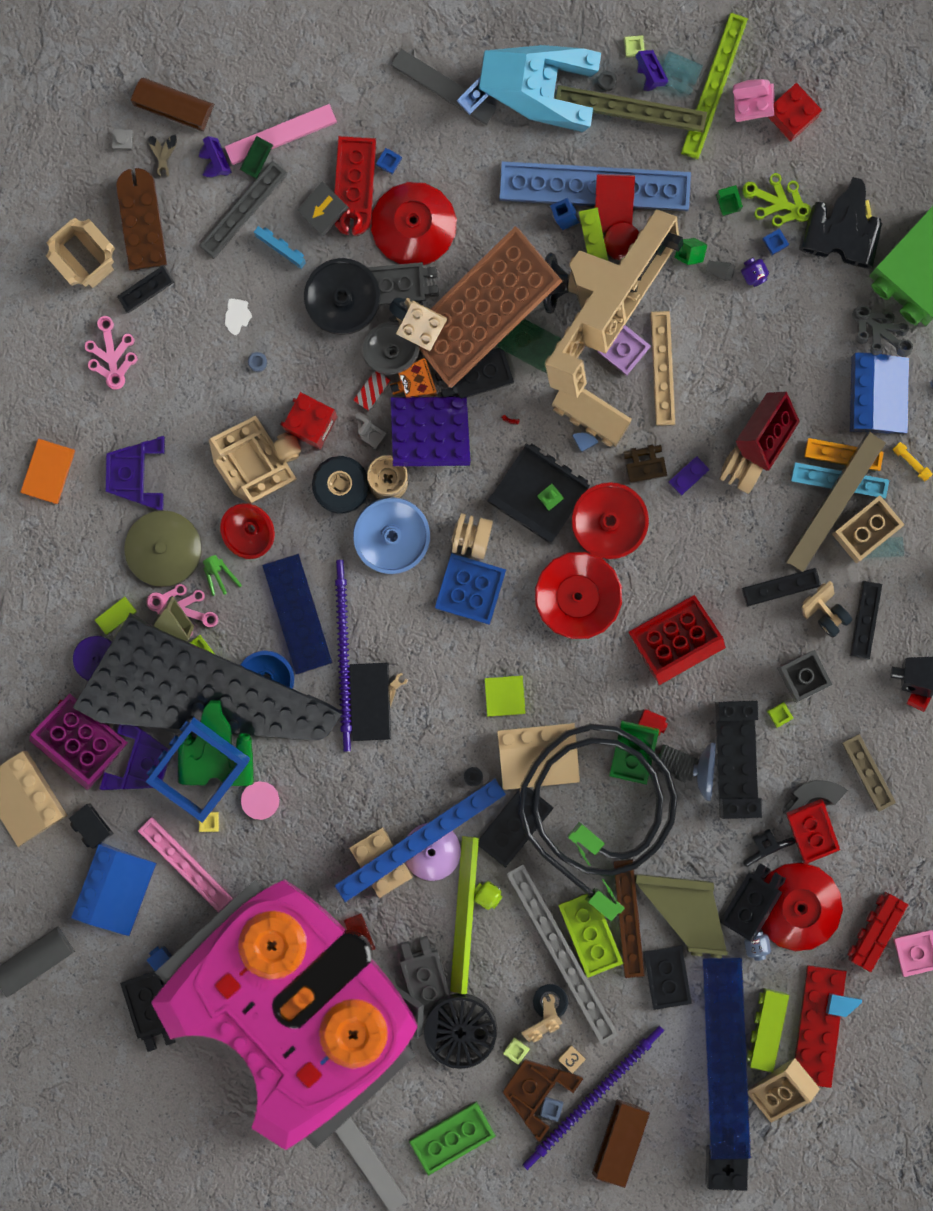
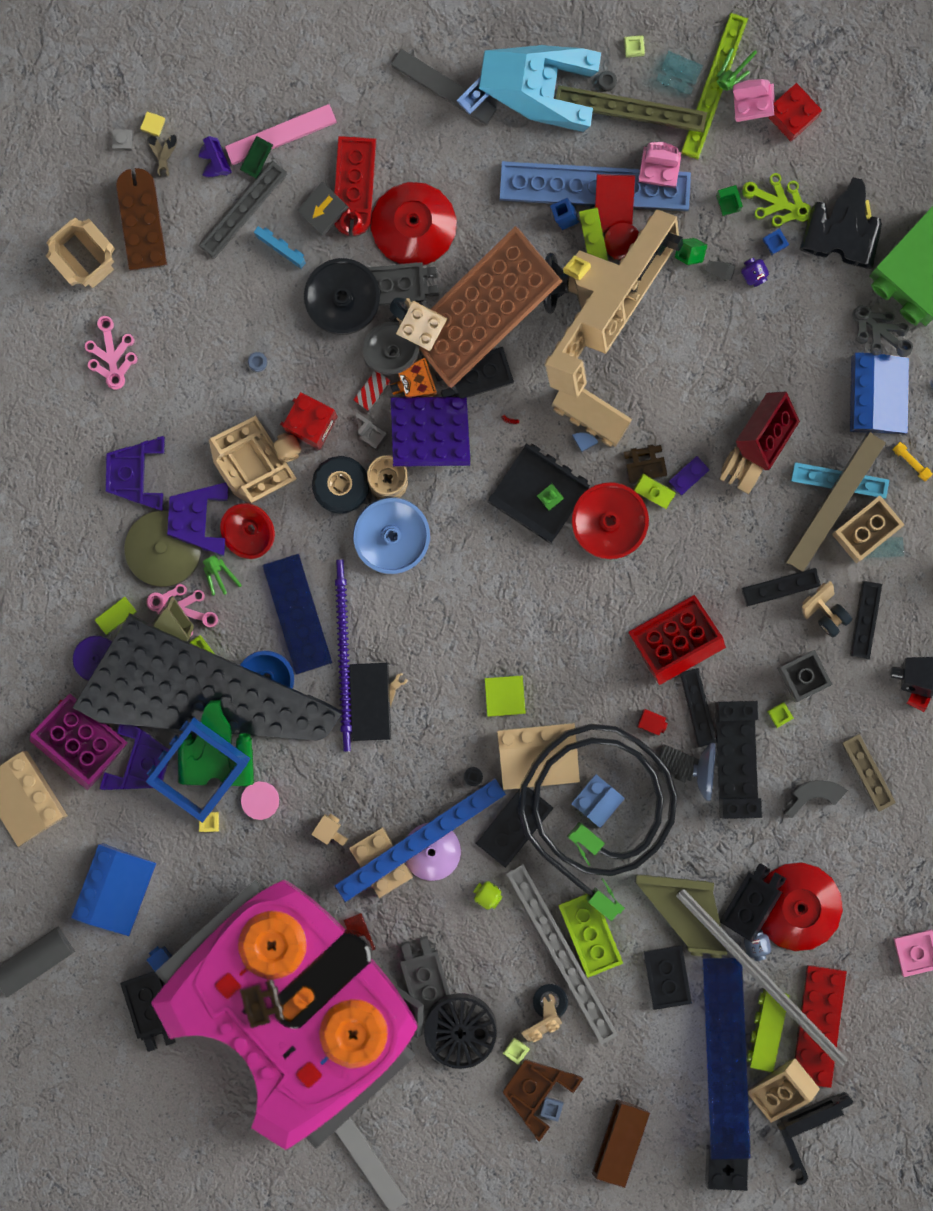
(48, 471): orange tile -> none
(90, 826): black piece -> none
(145, 289): black hinge -> none
(152, 124): none -> light yellow tile
(172, 104): reddish brown brick -> none
(185, 864): bright pink tile -> none
(188, 517): none -> dark purple wing
(237, 315): white sticker -> none
(255, 1003): none -> dark brown plate
(327, 830): none -> tan brick
(388, 161): blue plate -> none
(452, 1138): bright green tile -> none
(464, 915): lime tile -> none
(470, 589): blue plate -> none
(471, 536): tan wheel -> none
(530, 344): clear green tile -> none
(541, 1150): dark purple hose -> none
(571, 1059): tan tile -> none
(576, 267): none -> light yellow tile
(598, 589): red dish -> none
(598, 801): none -> medium blue brick
(624, 764): green tile -> none
(626, 351): lavender plate -> none
(629, 922): reddish brown plate -> none
(651, 68): dark purple tile -> none
(654, 491): none -> lime plate
(660, 164): none -> bright pink piece
(662, 368): tan tile -> none
(698, 707): none -> black tile
(728, 79): none -> bright green plant
(762, 978): none -> light grey axle
(763, 852): black piece -> none
(808, 1119): none -> black hinge
(813, 831): red tile -> none
(835, 453): light orange plate -> none
(842, 1005): dark azure slope -> none
(877, 932): red brick -> none

